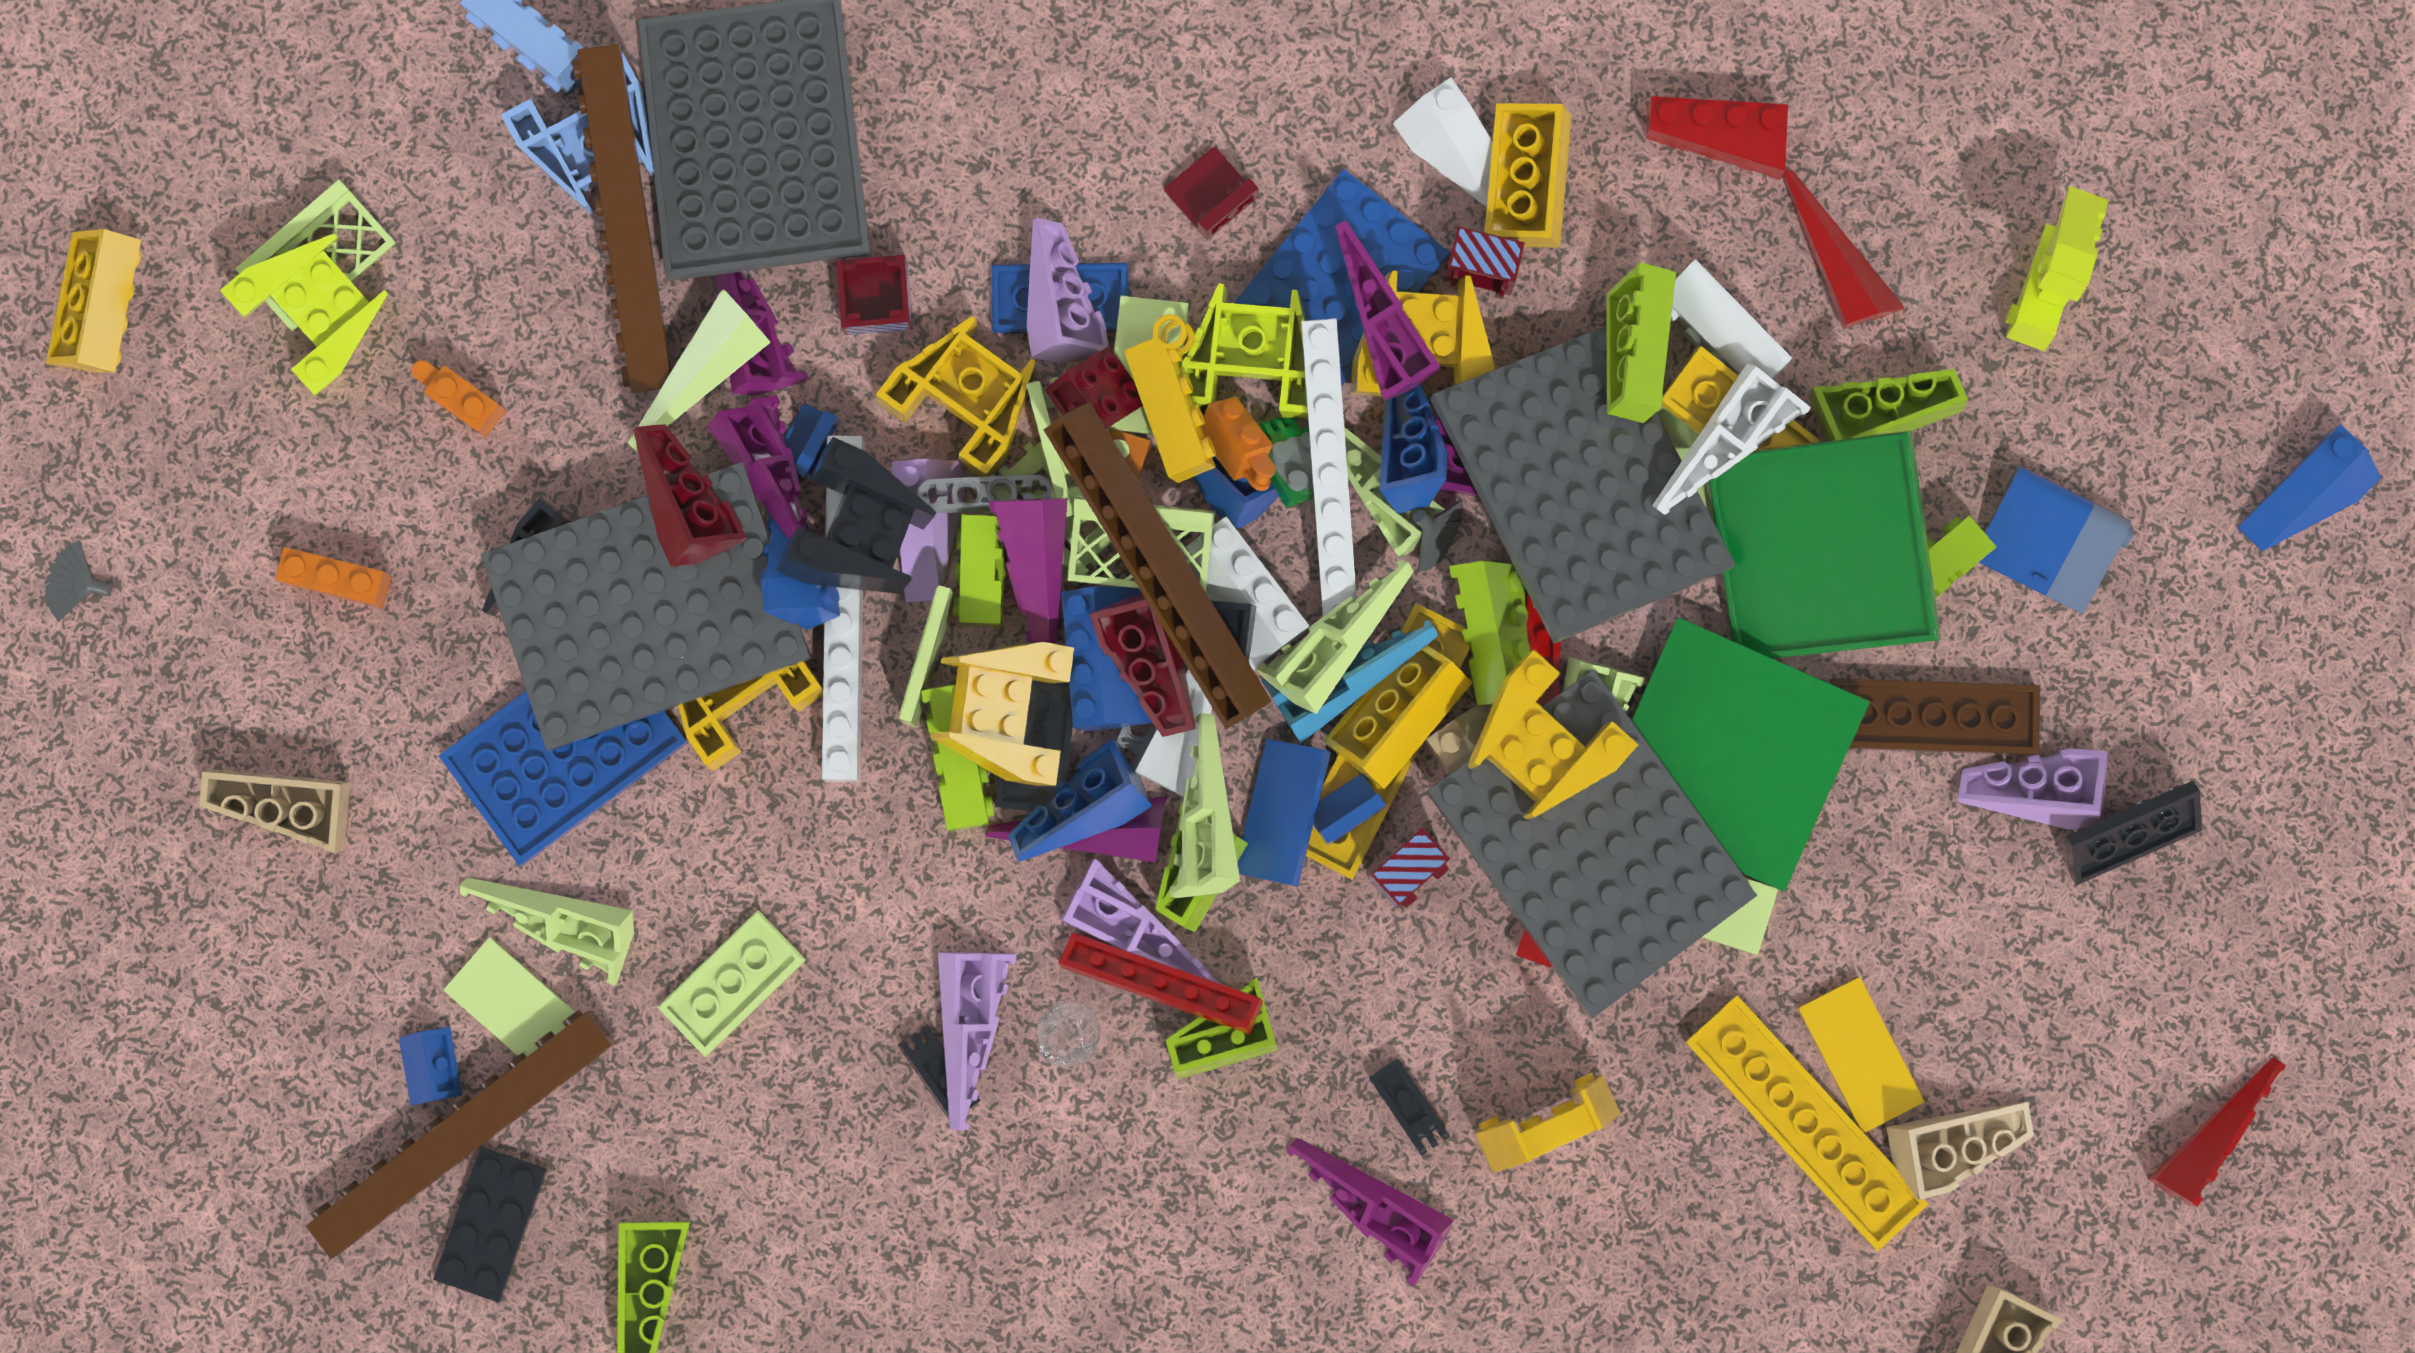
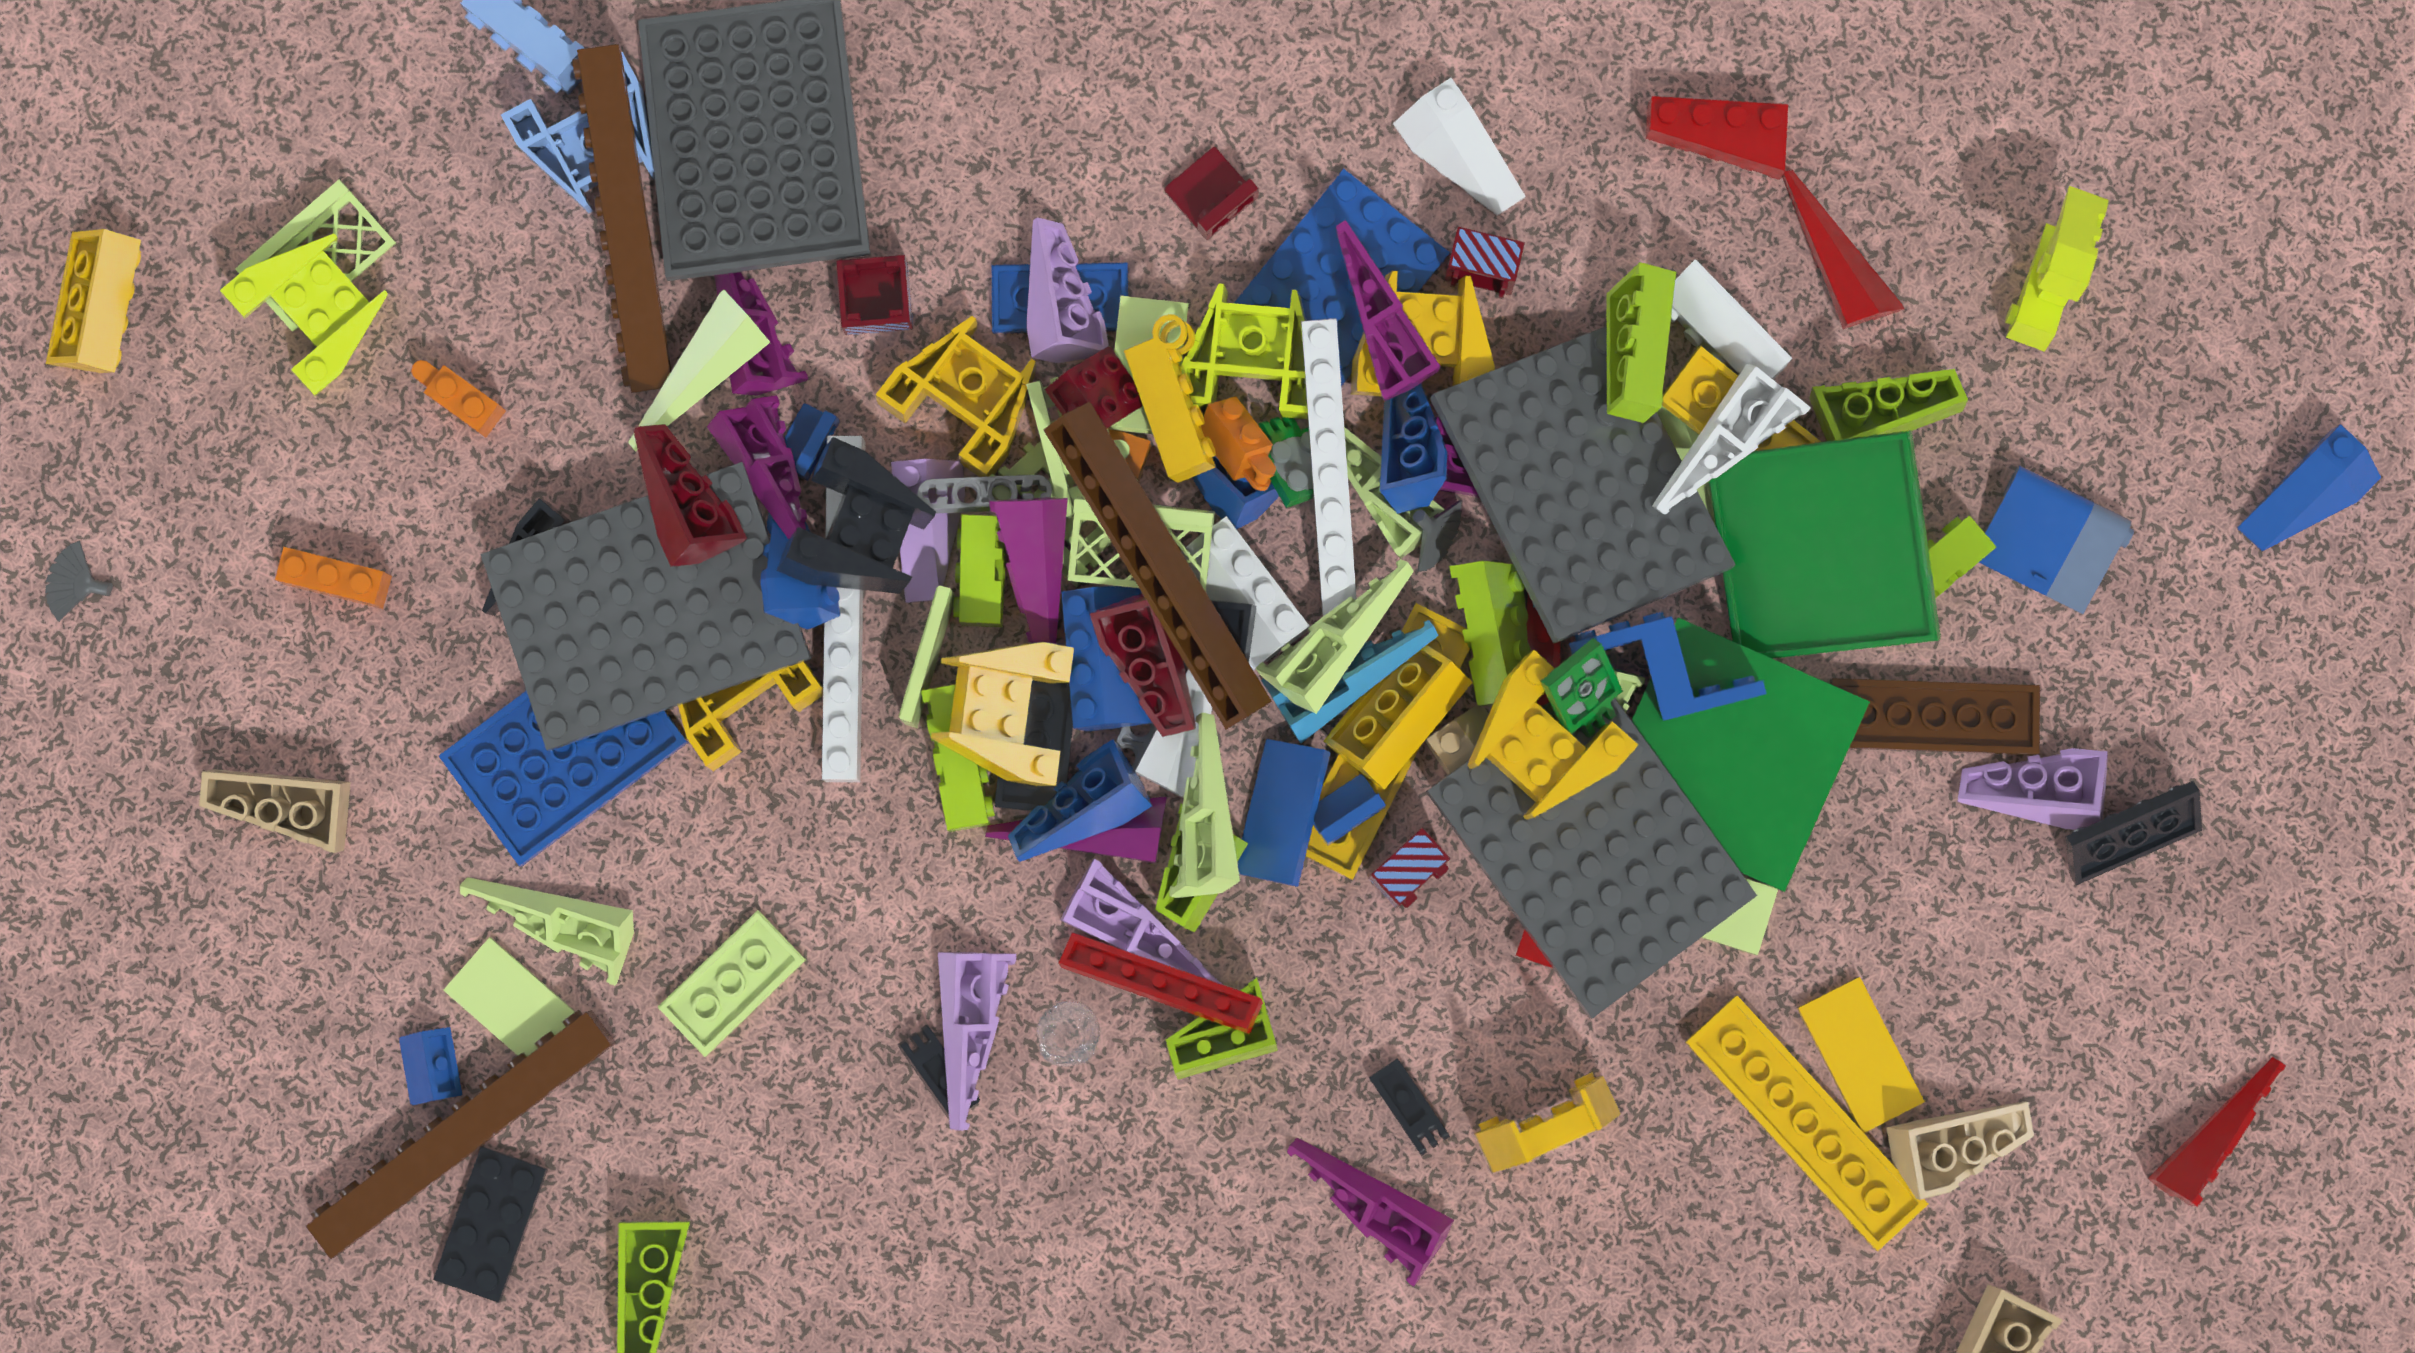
(1528, 173): yellow slope -> none
(1583, 689): none -> green piece
(1668, 667): none -> blue bracket

